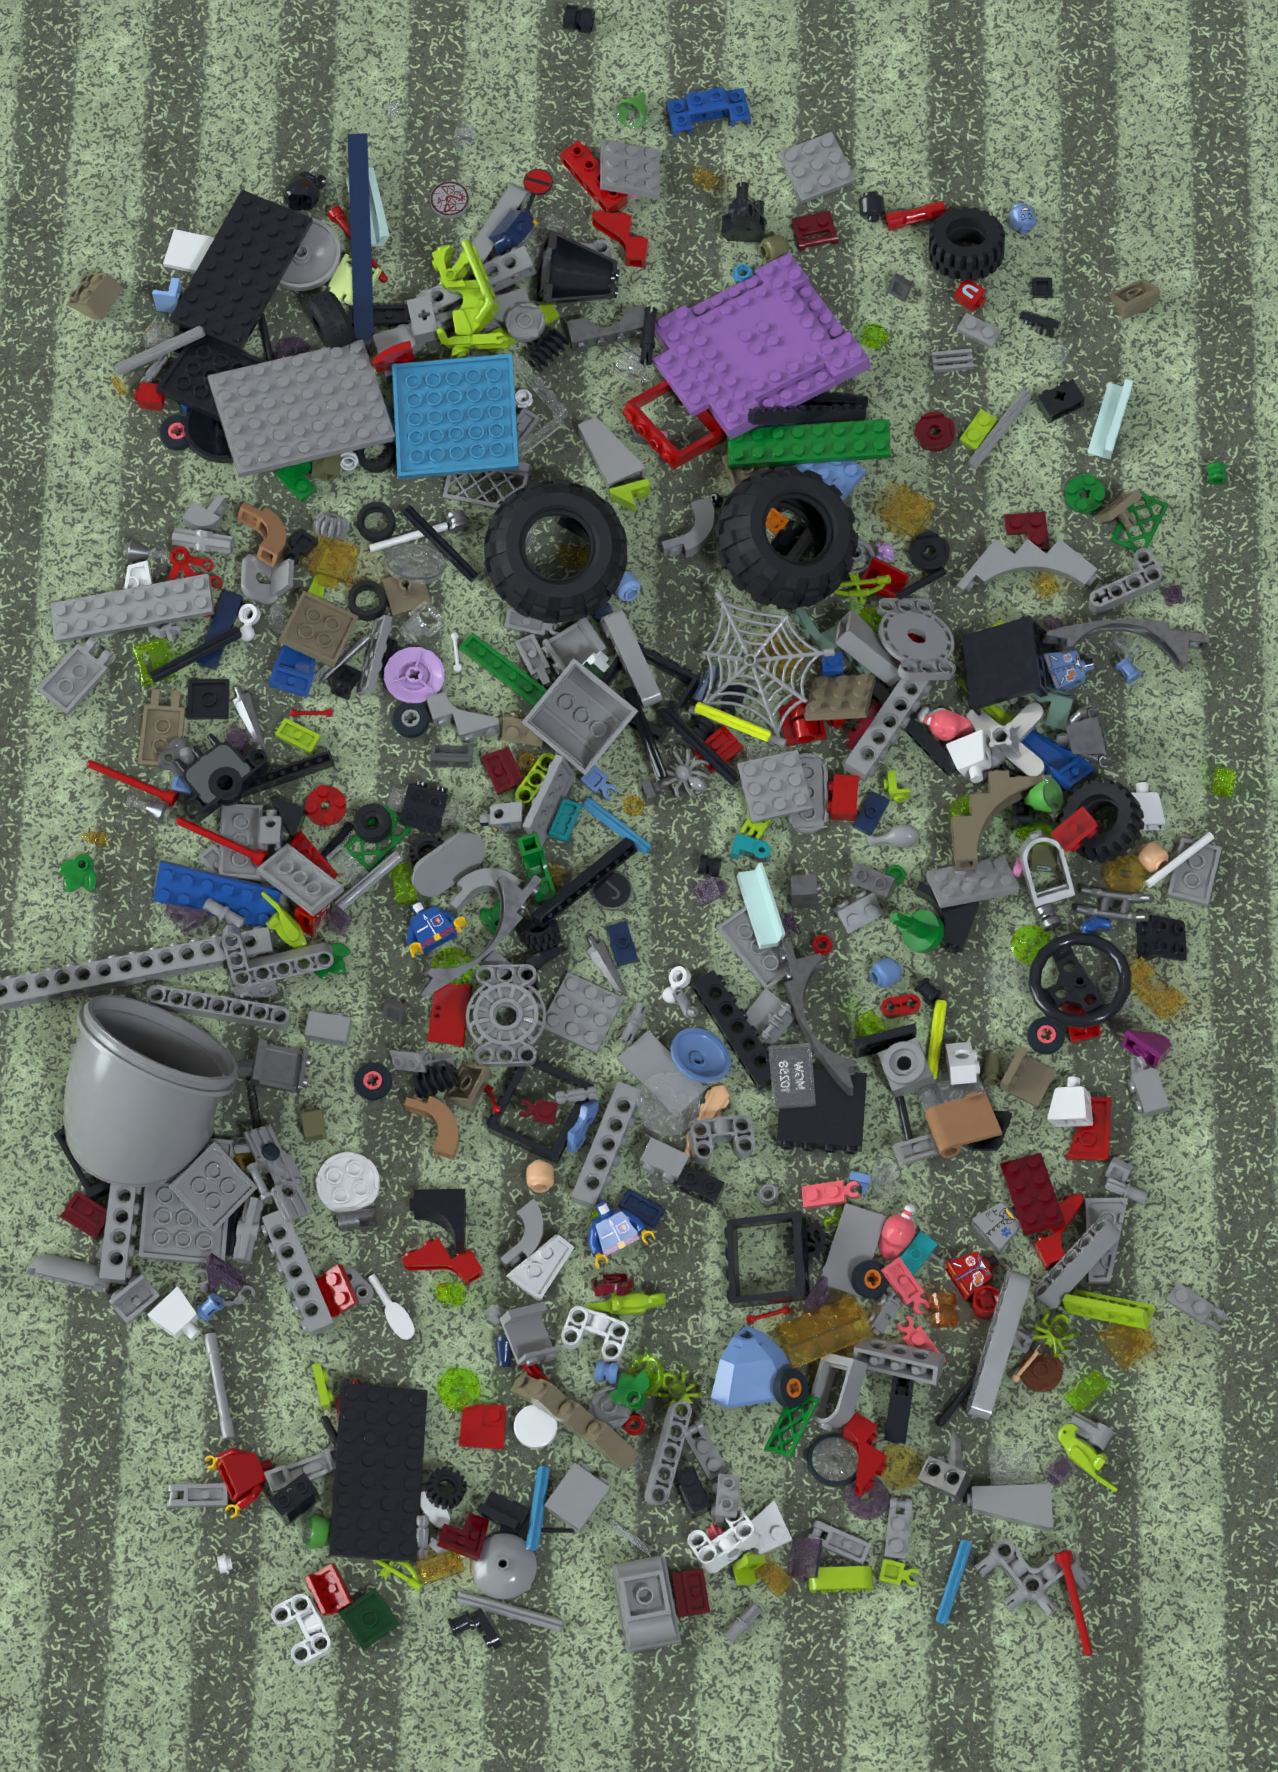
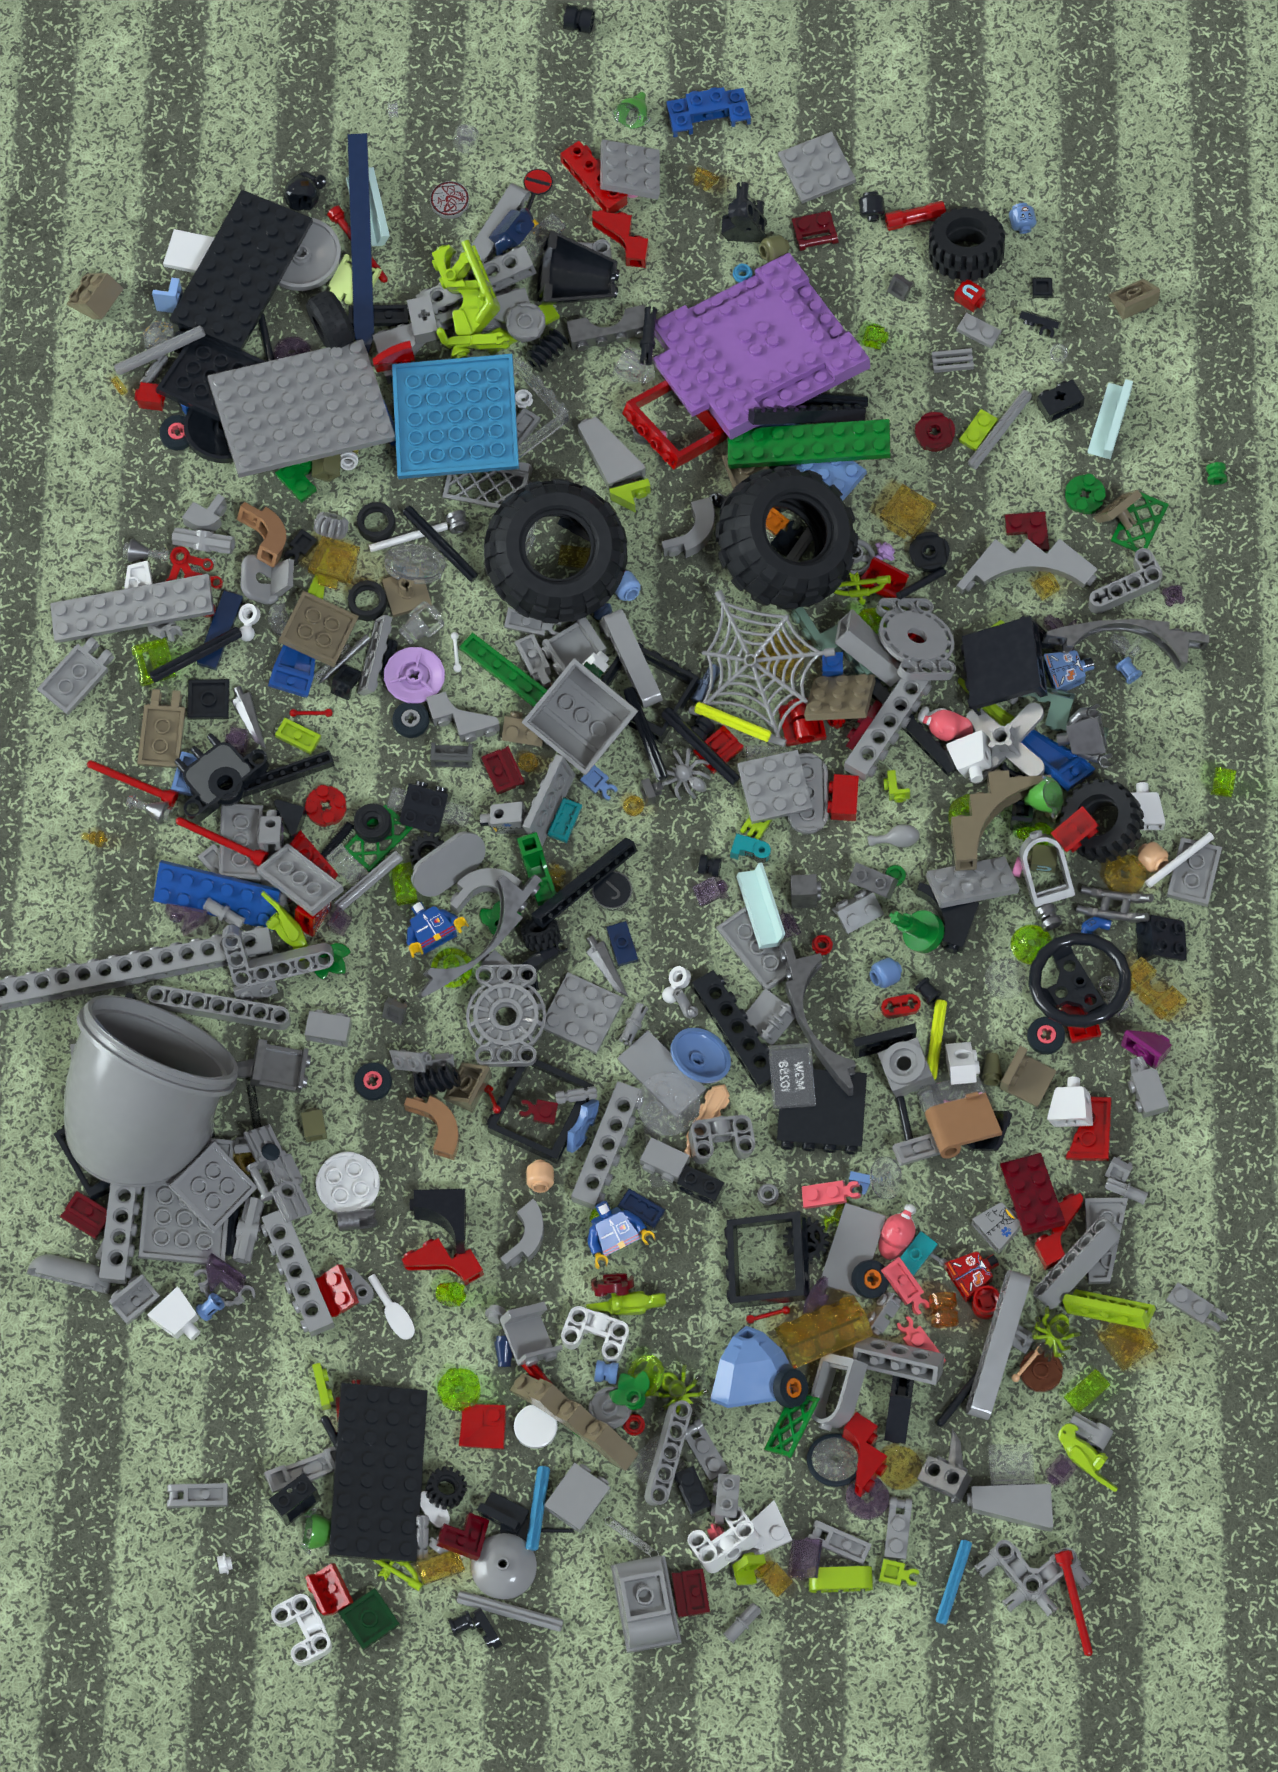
(78, 876): green plate -> none
(176, 749): flat silver plate -> none
(225, 1421): light grey piece -> none
(241, 1475): red torso -> none
(377, 467): black tyre -> none
(449, 1021): red door -> none
(536, 772): lime beam -> none
(541, 1267): white wing -> none
(616, 825): dark azure axle -> none
(733, 698): black plate -> none
(868, 1024): clear neon green hinge -> none
(871, 813): dark blue plate -> none

